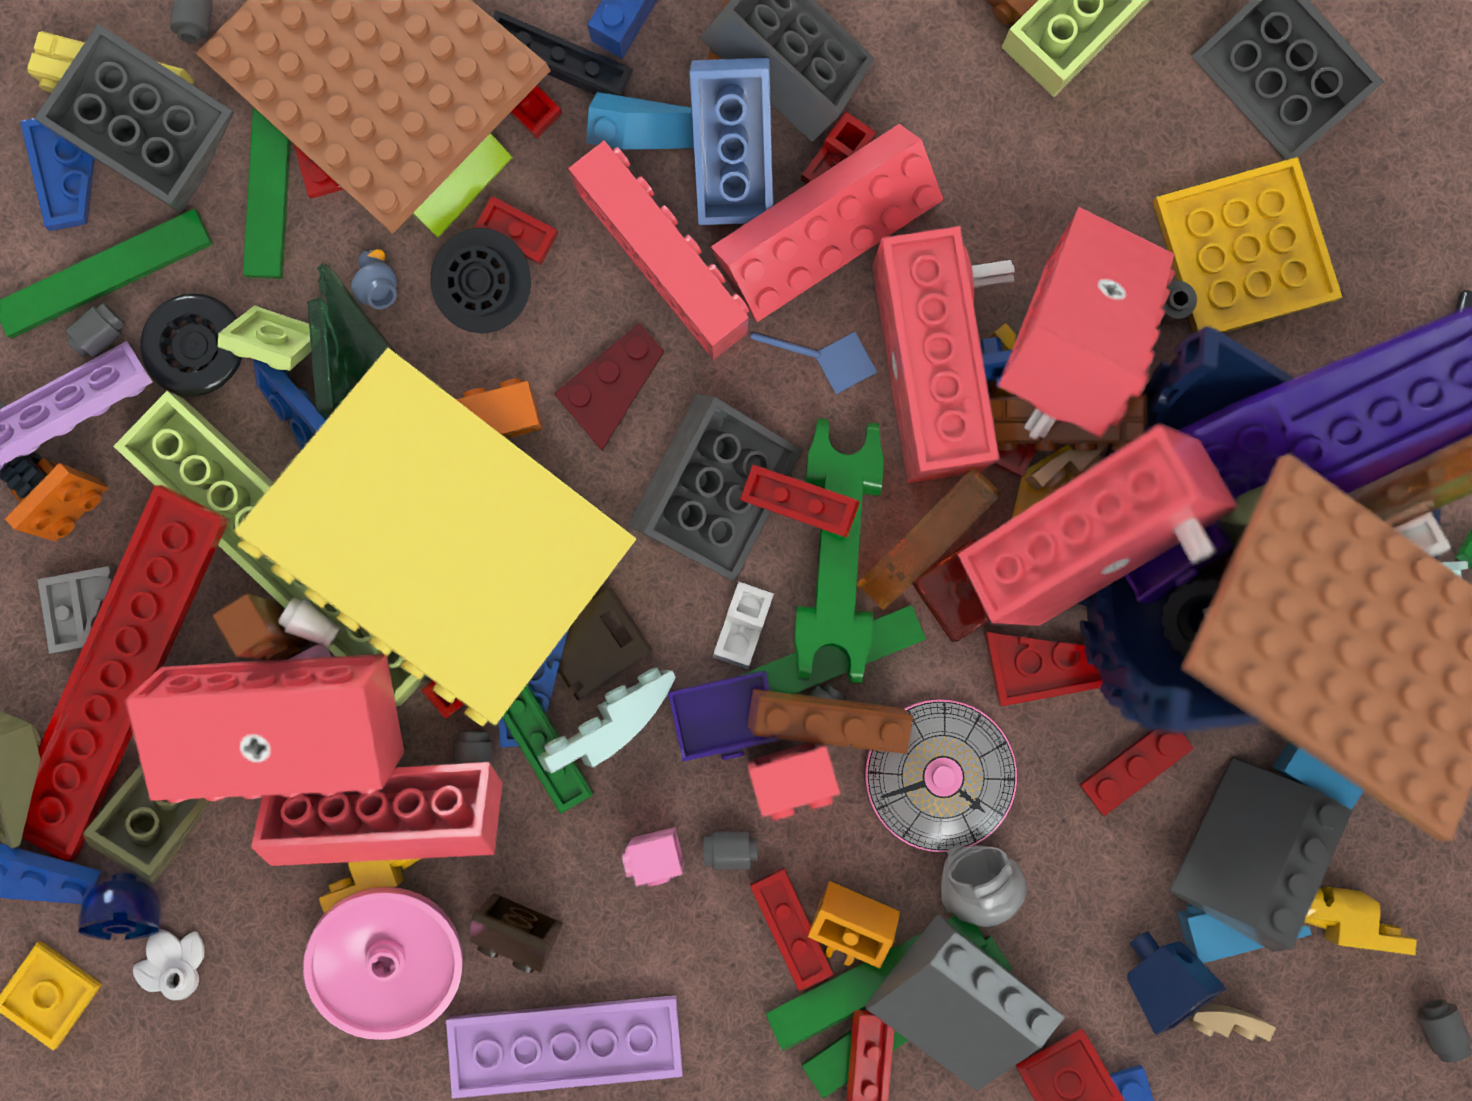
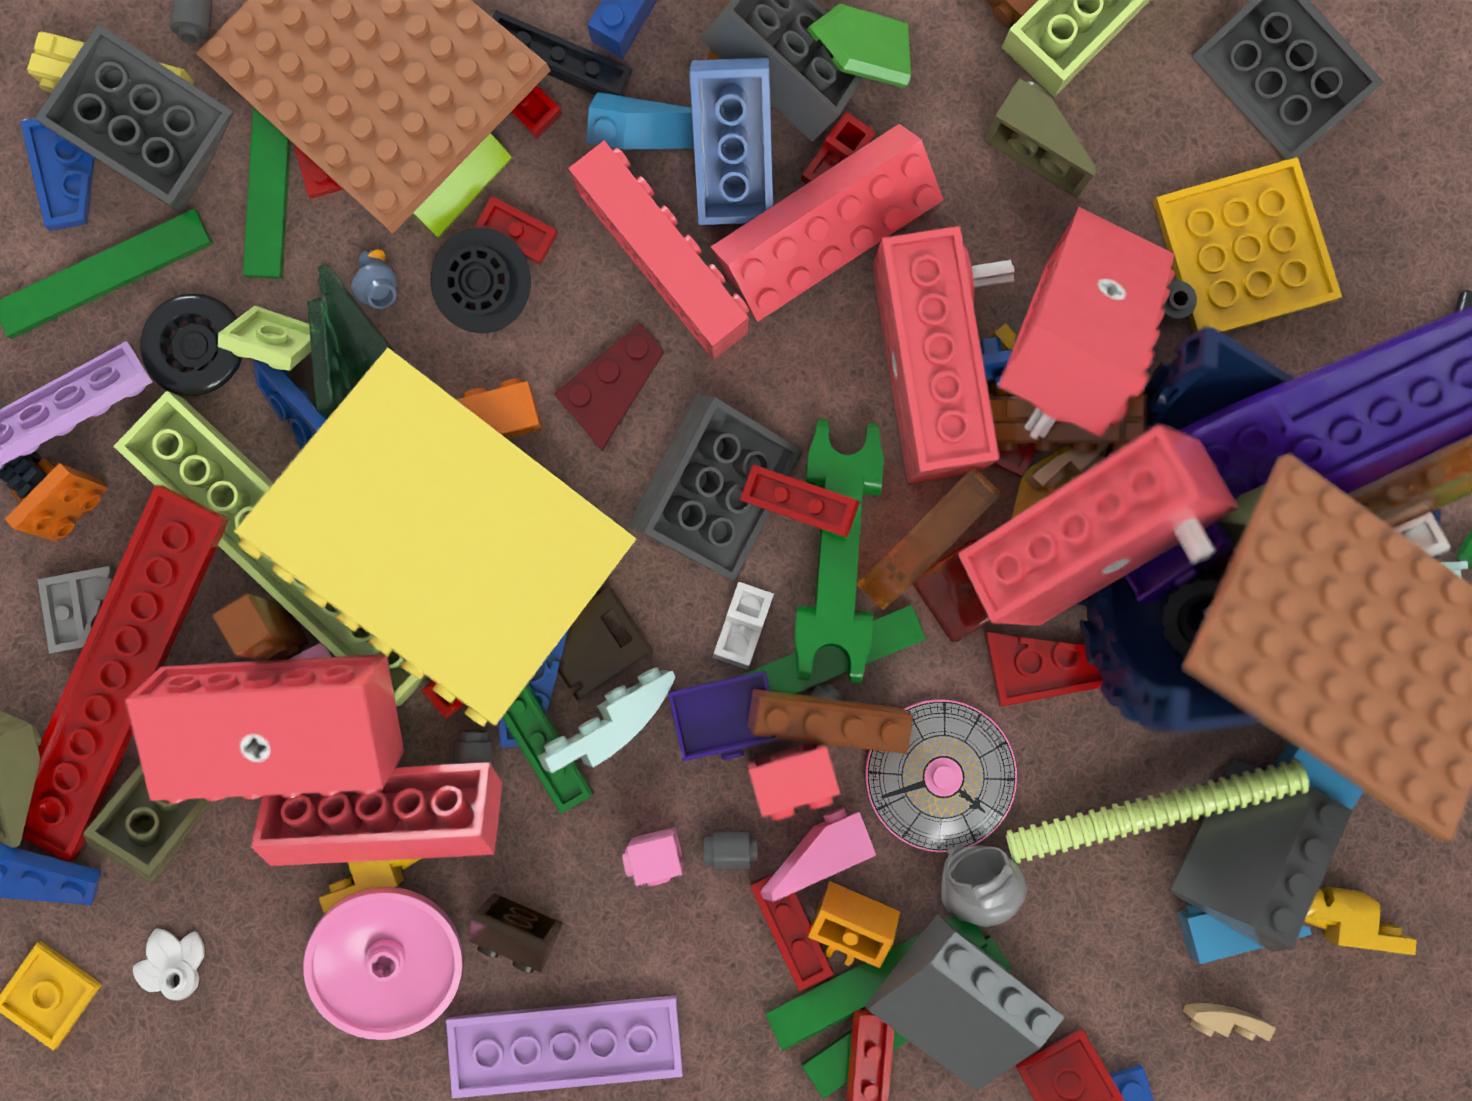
(95, 330): dark grey brick -> none
(120, 908): clear blue cylinder -> none
(308, 622): white cone -> none
(823, 852): none -> bright pink slope
(842, 361): medium blue piece -> none
(866, 44): none -> bright green tile
(1040, 138): none -> olive slope
(1134, 769): red plate -> none
(1159, 810): none -> yellowish green piece
(1170, 982): dark blue torso -> none
(1445, 1030): dark grey brick -> none

